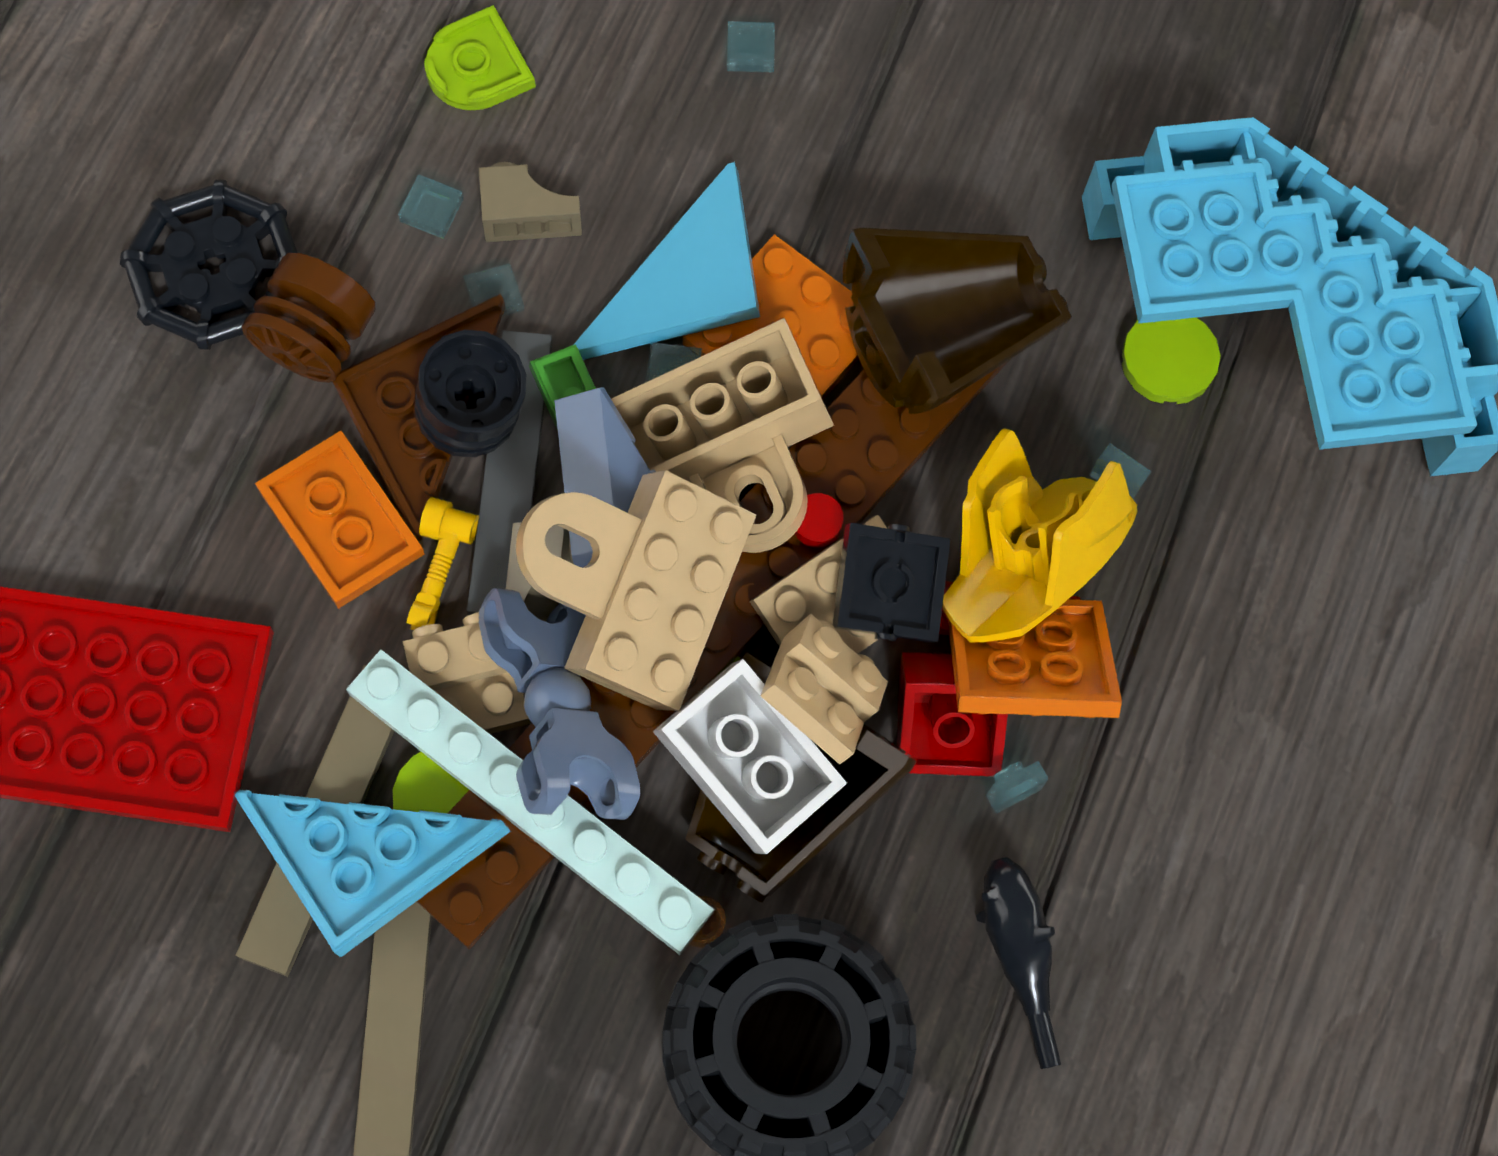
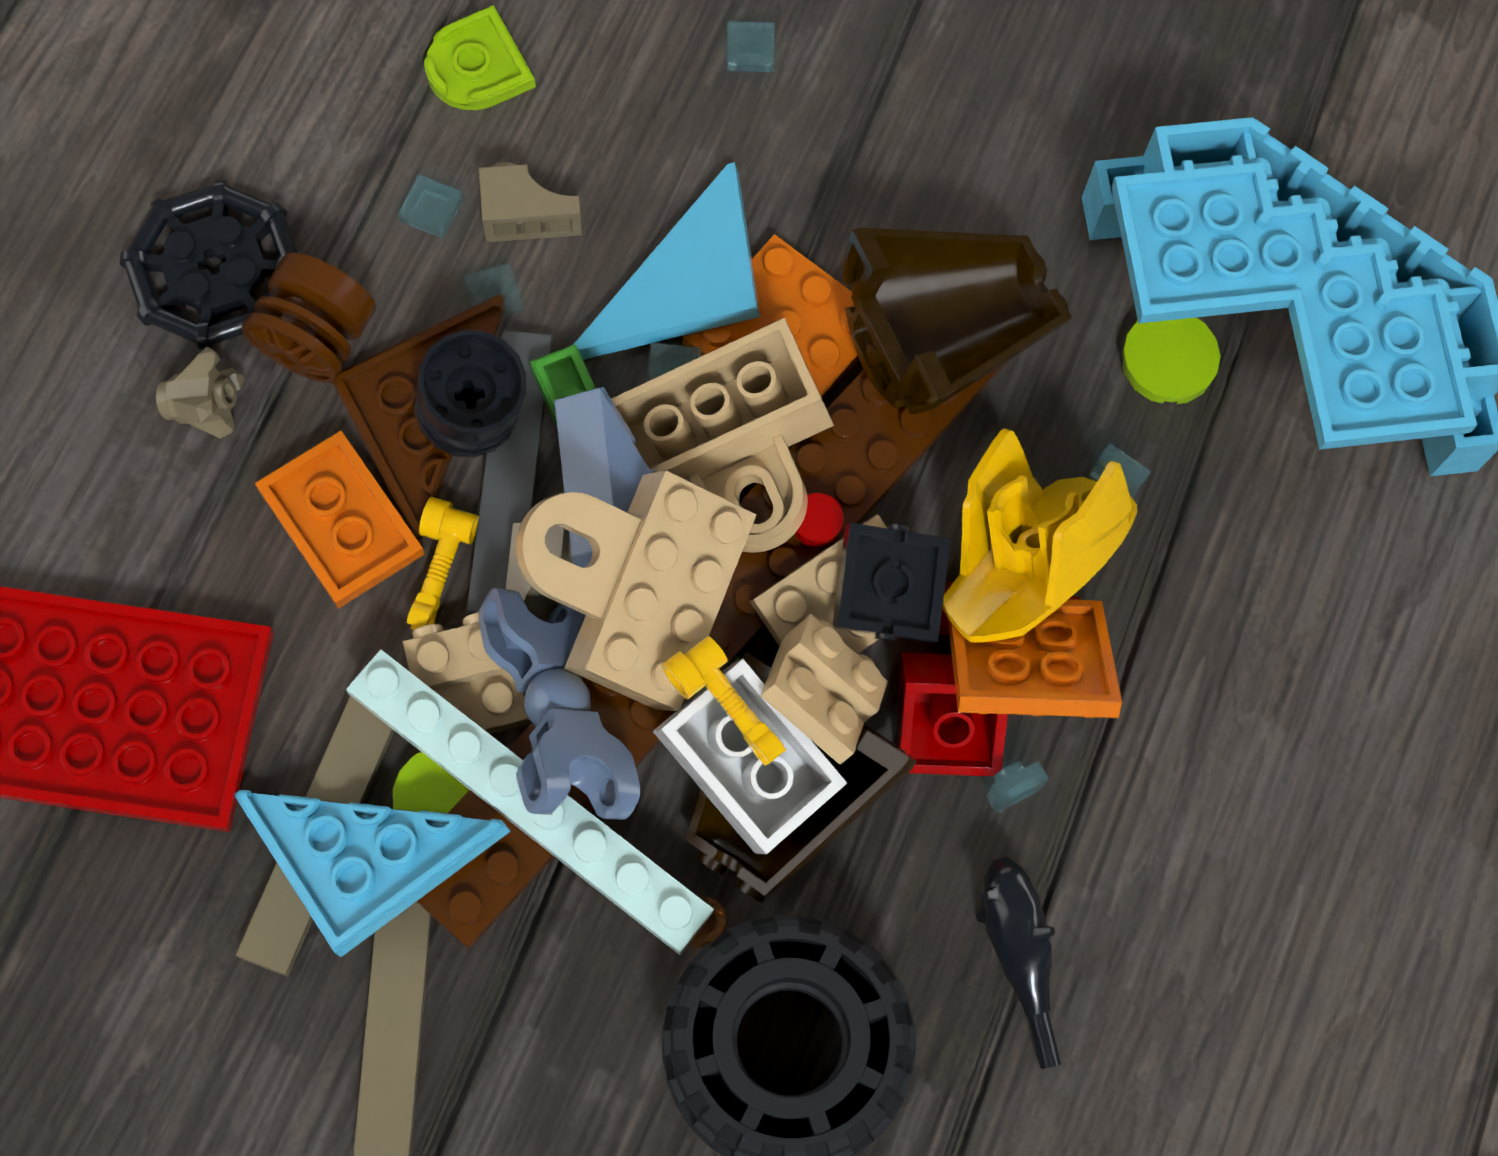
(201, 395): none -> dark tan rock
(699, 669): none -> yellow brick

